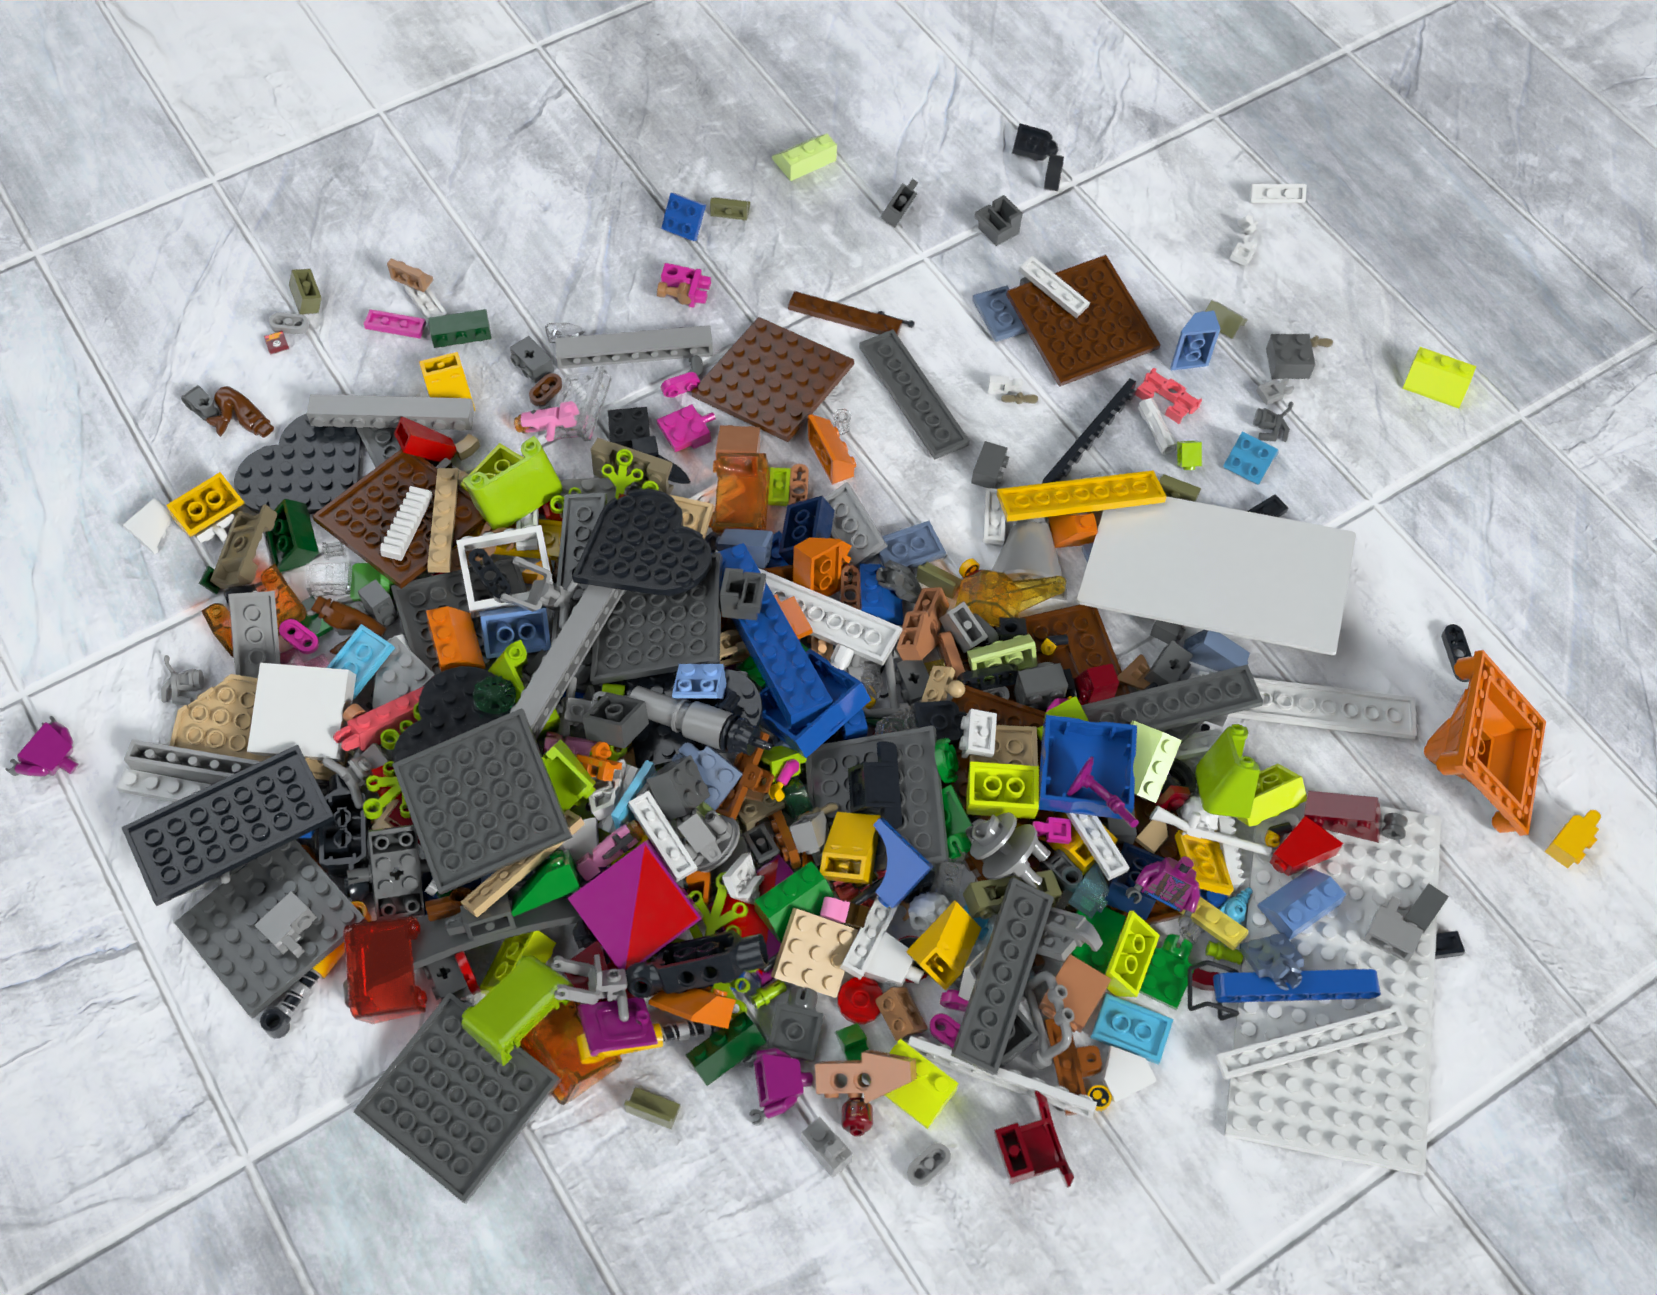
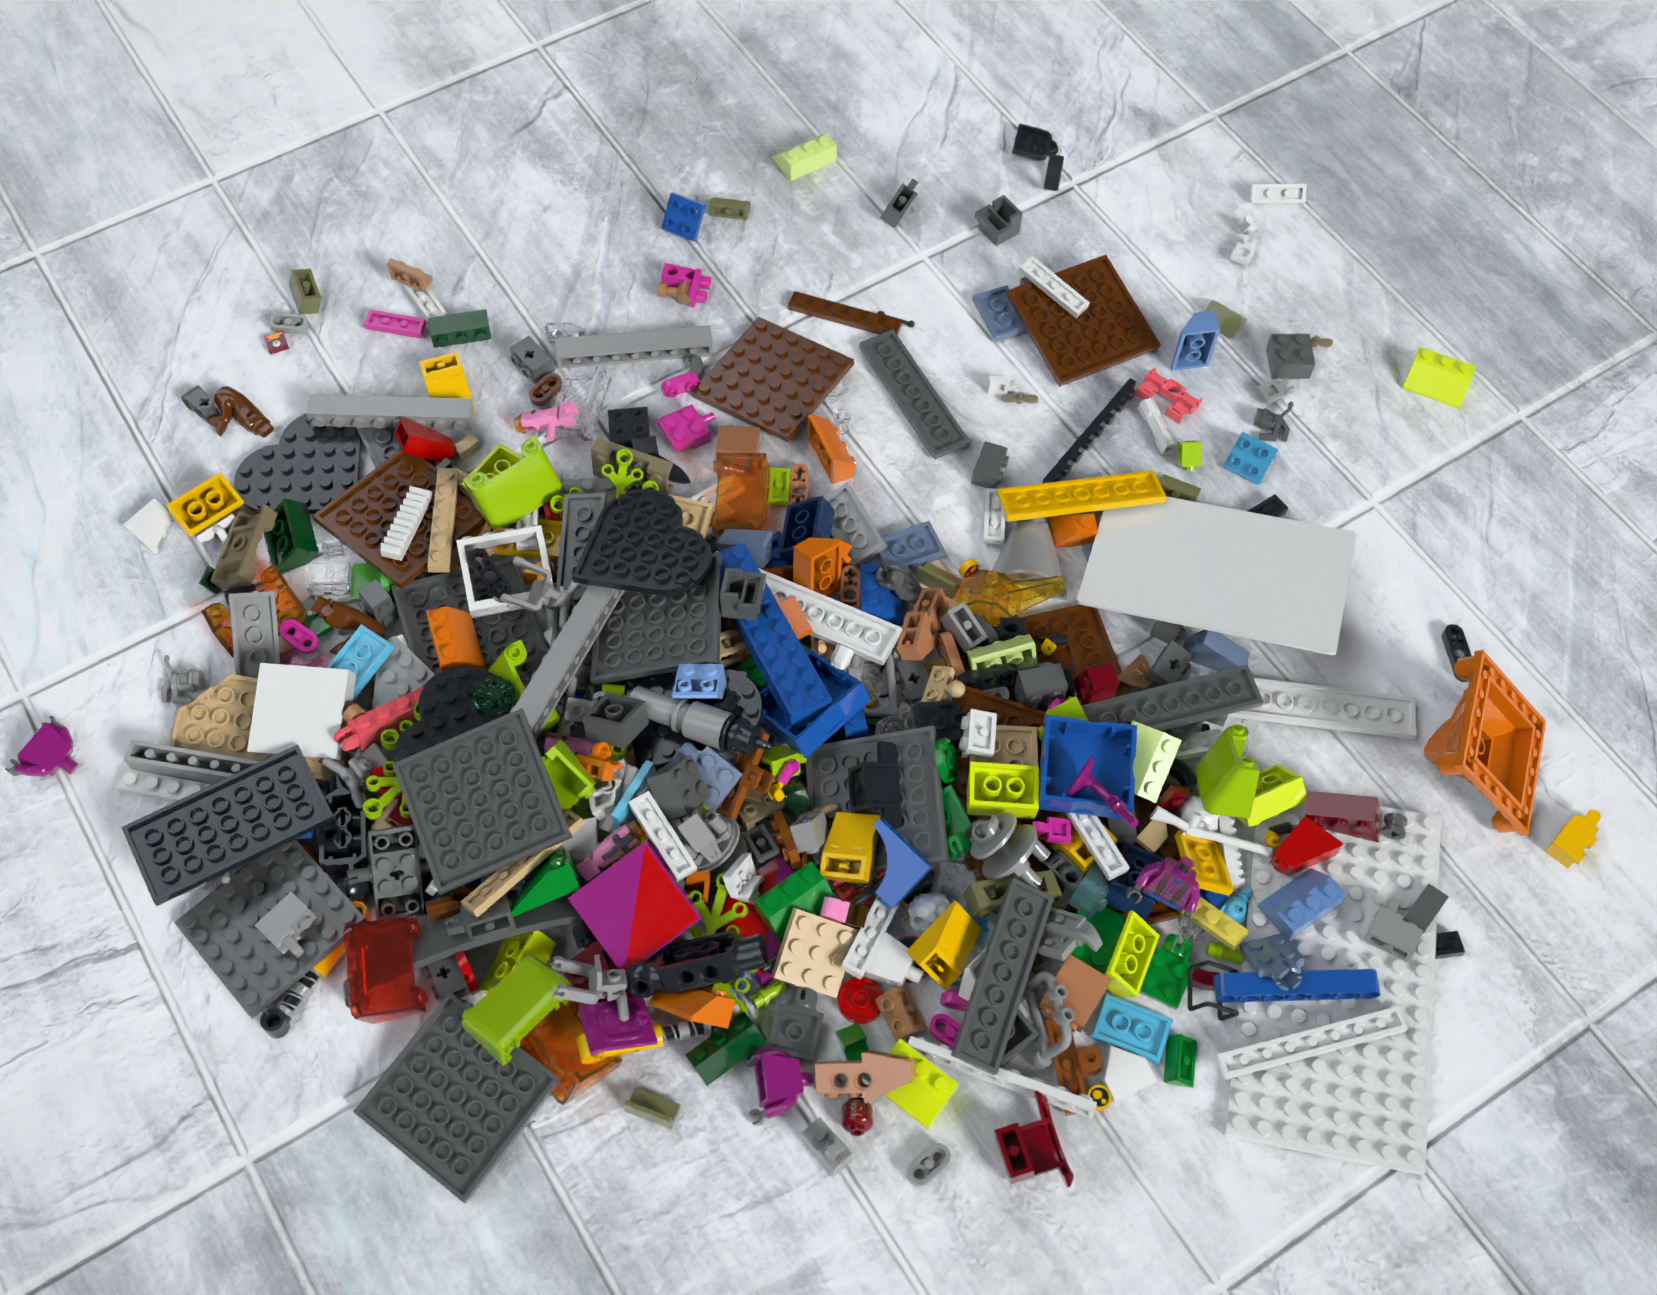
(512, 624): medium blue slope -> none
(1180, 1061): none -> green slope

